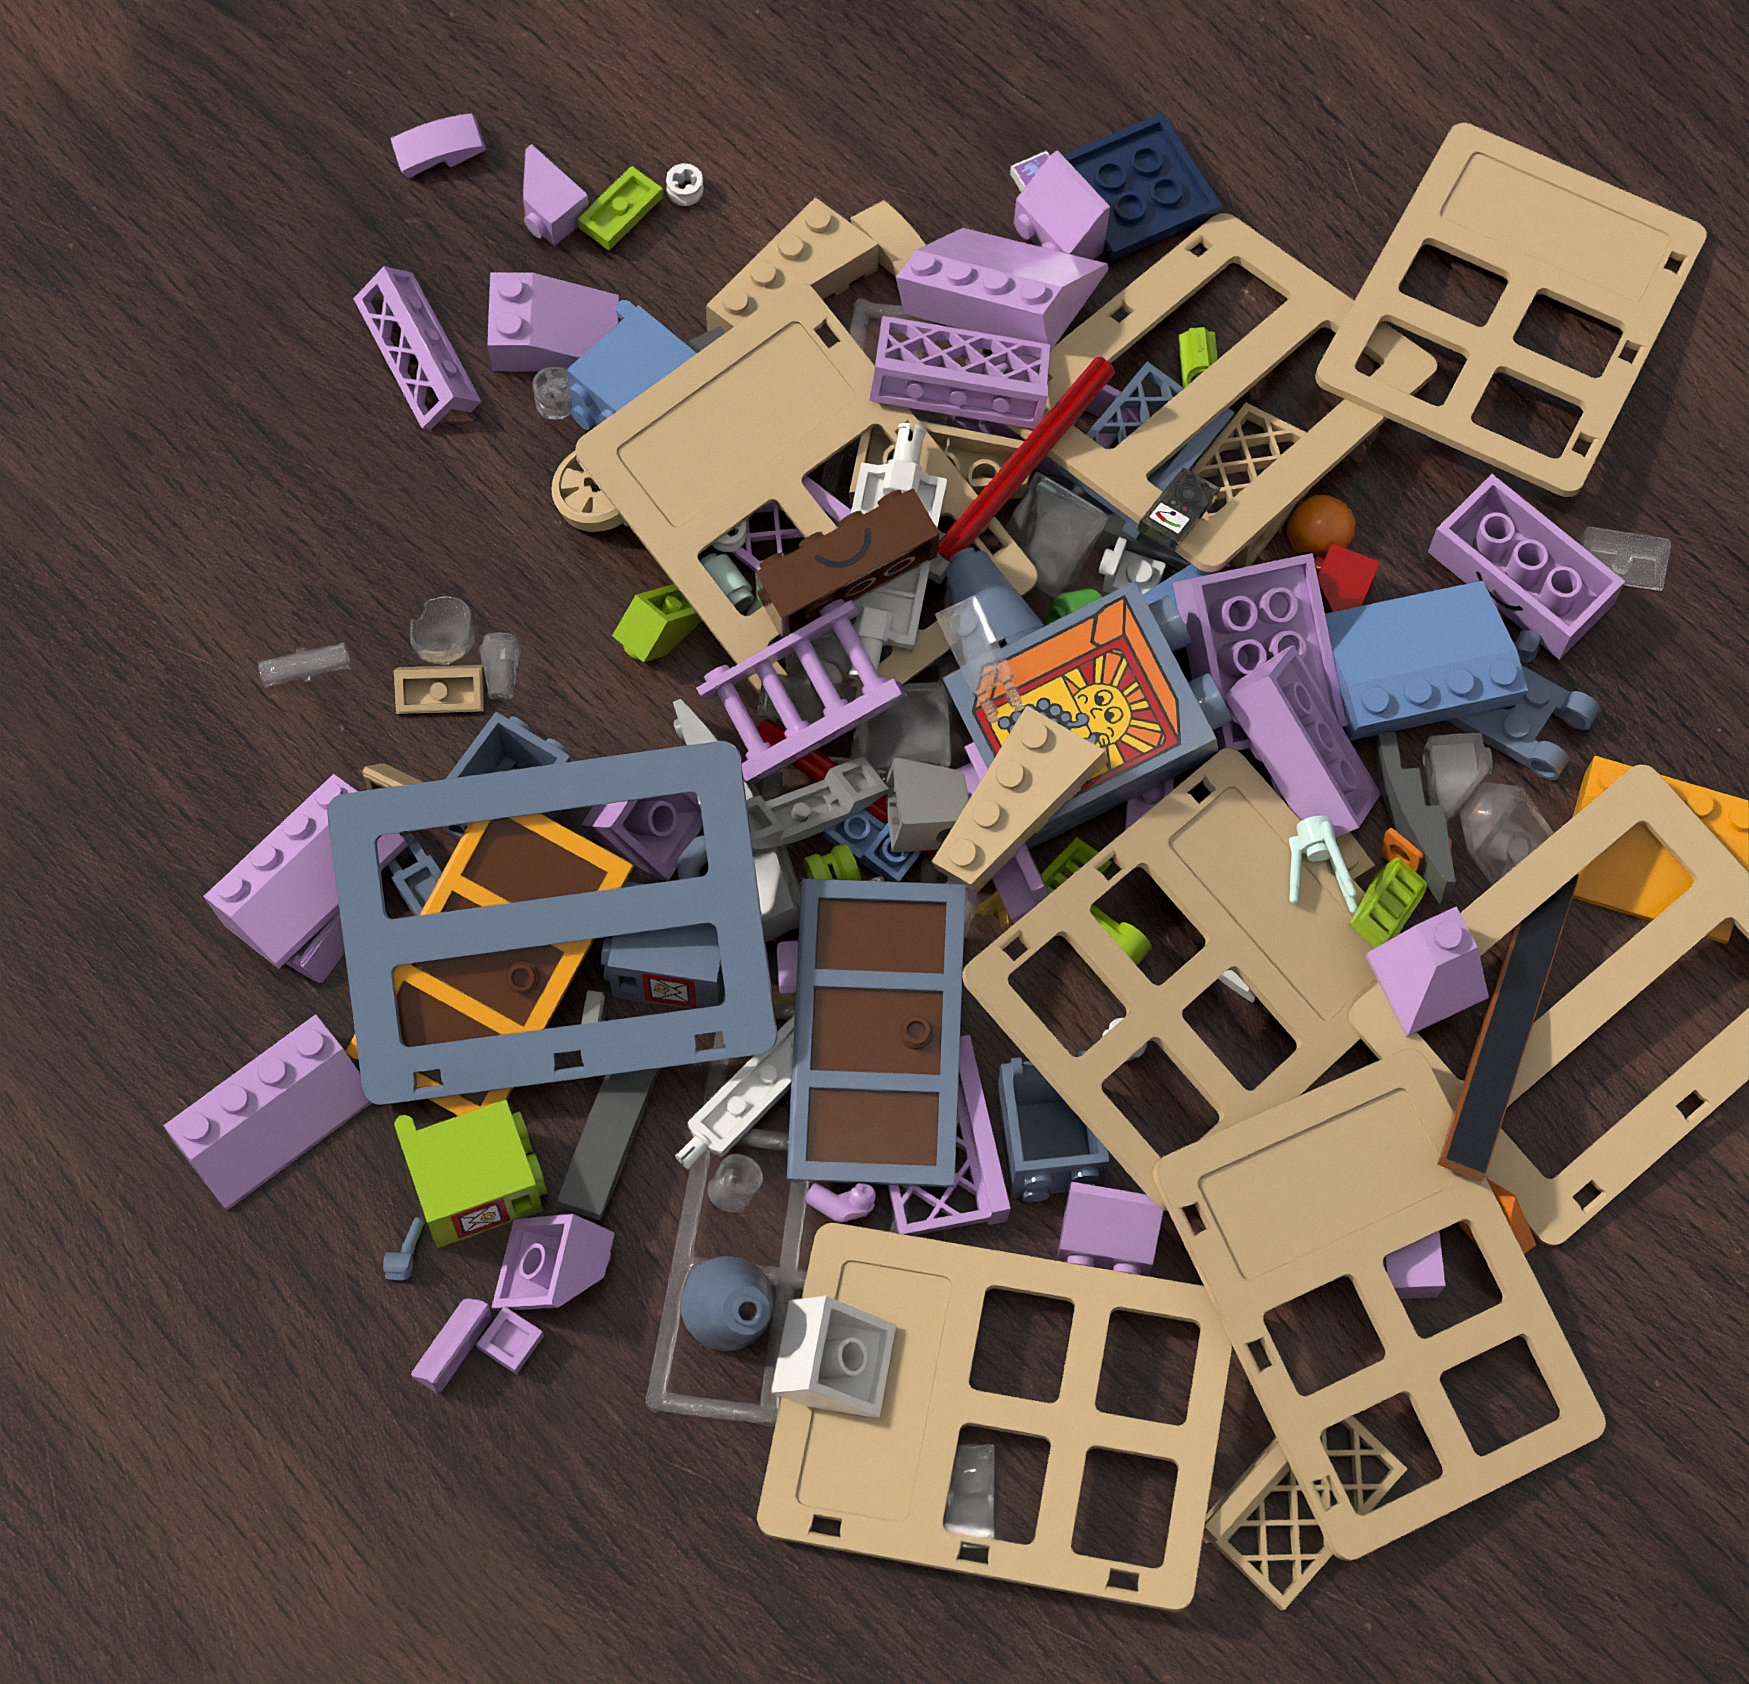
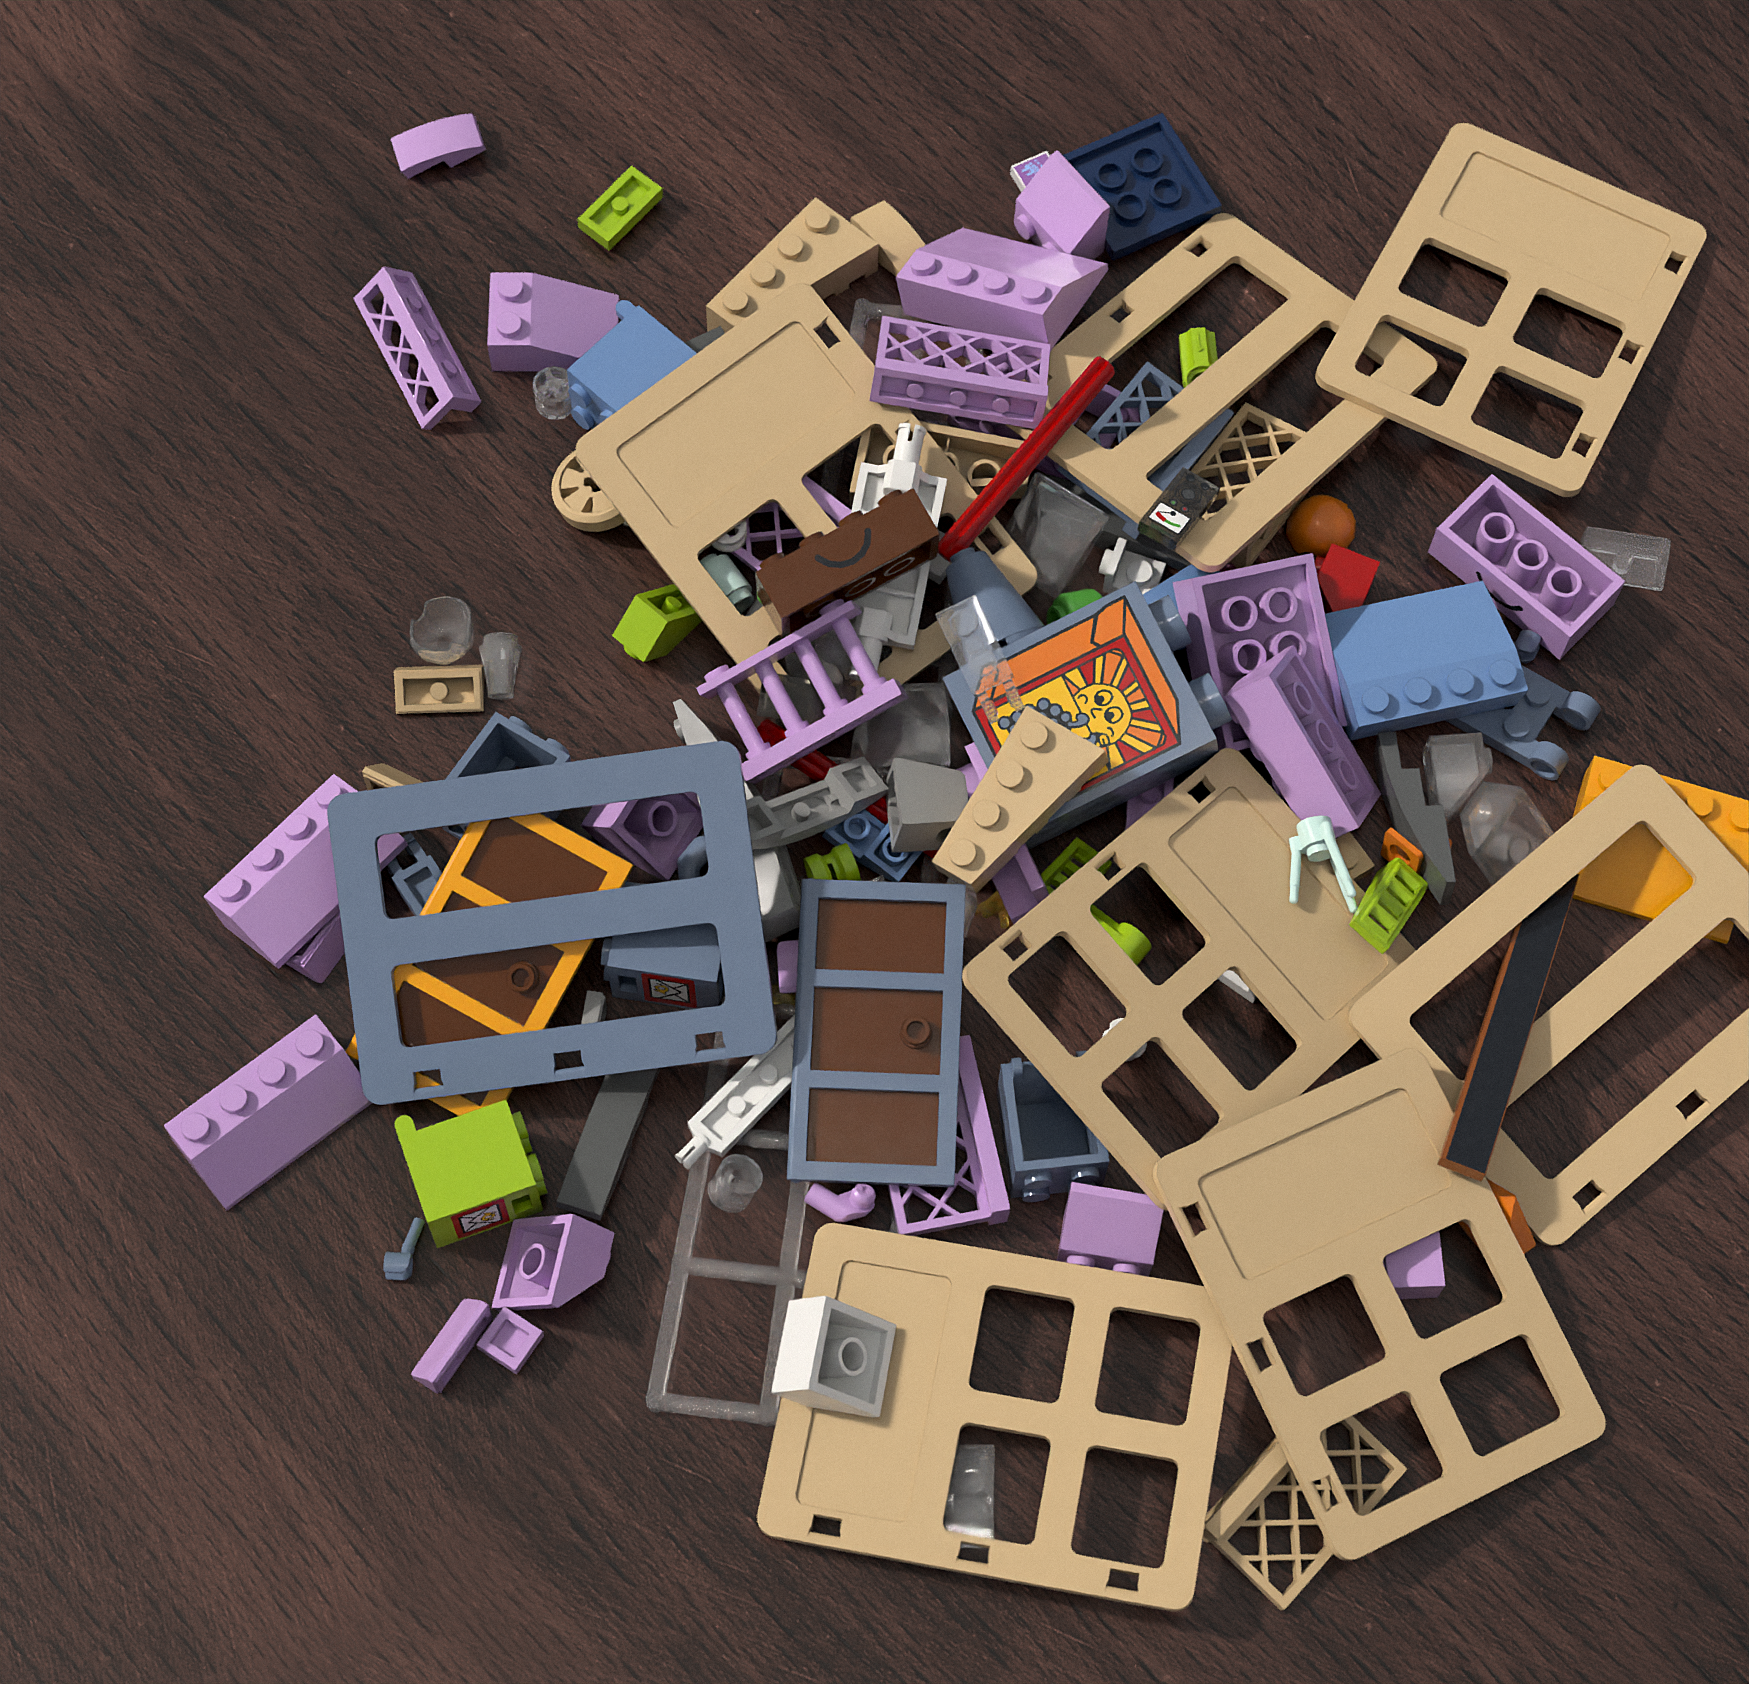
(304, 664): clear pin -> none
(550, 198): lavender slope -> none
(691, 193): white bush -> none
(727, 1303): sand blue cone -> none
(1430, 971): lavender slope -> none

